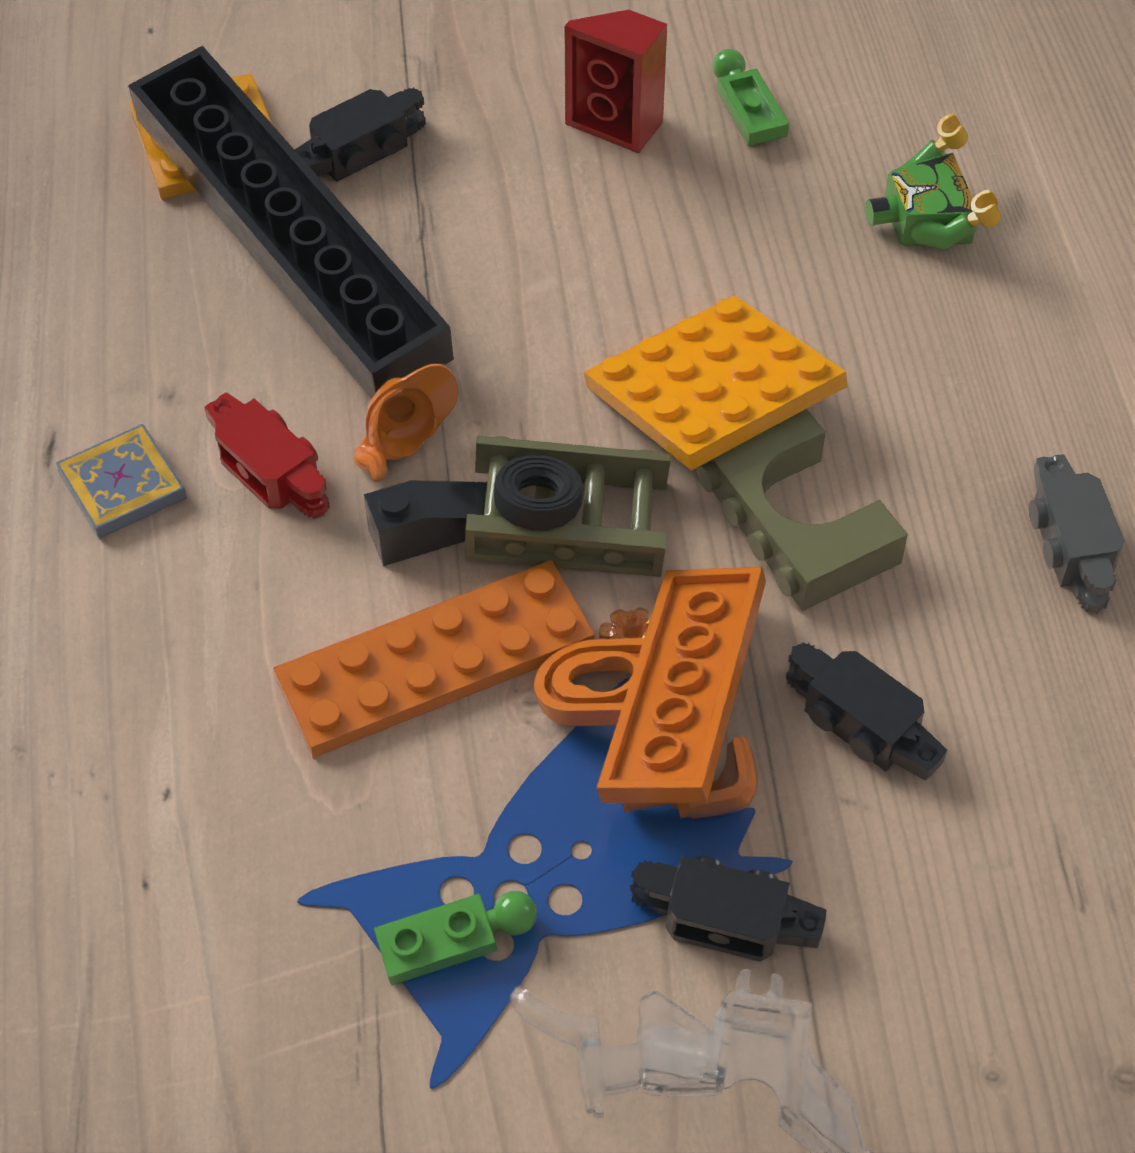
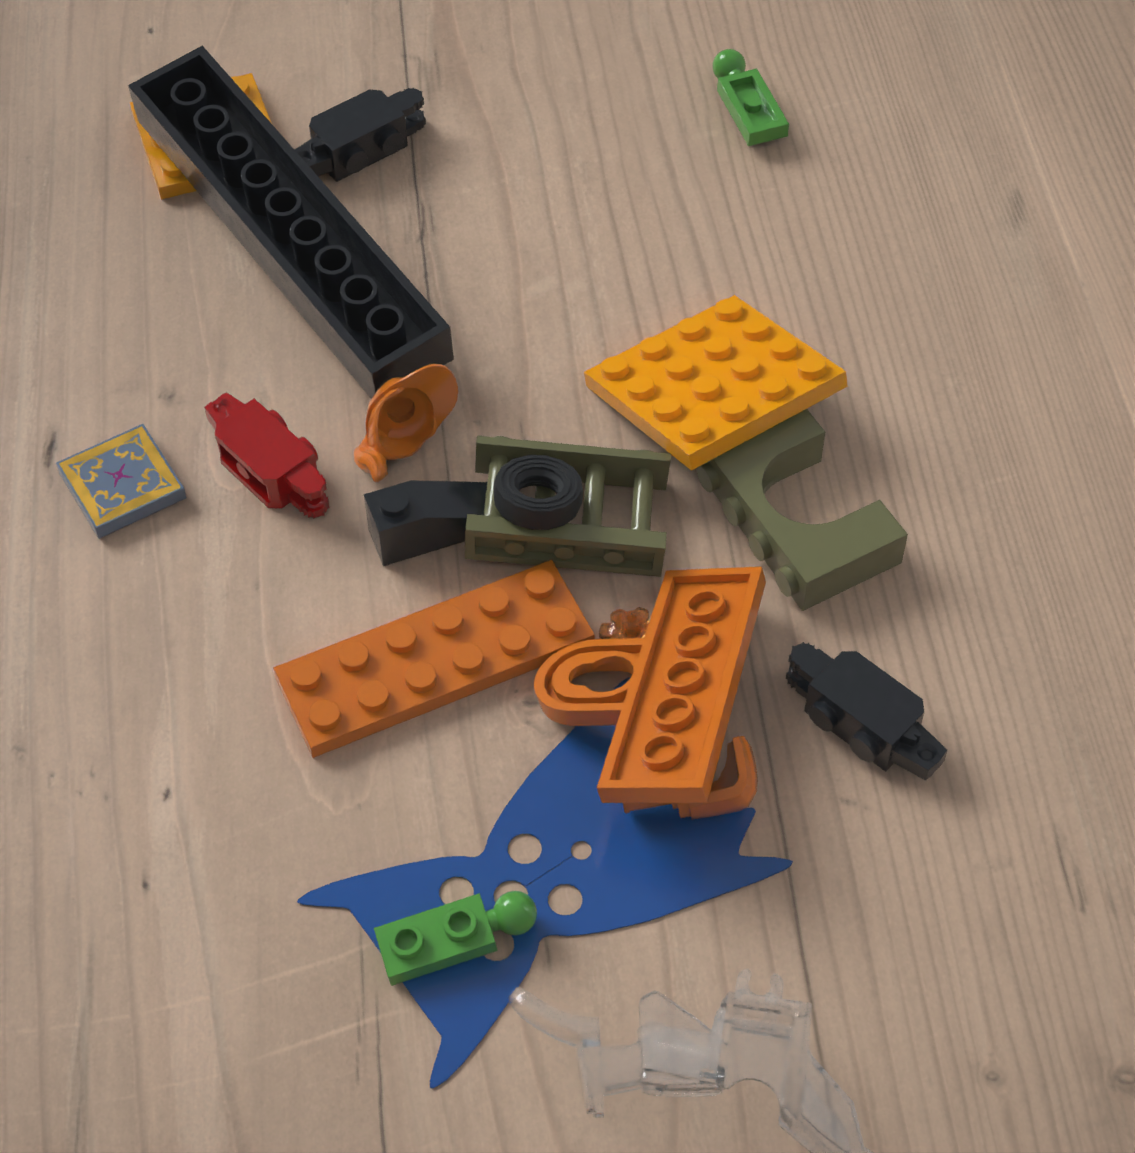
(616, 77): red slope -> none
(726, 907): black hinge -> none
(930, 197): torso -> none
(1076, 530): dark grey hinge -> none

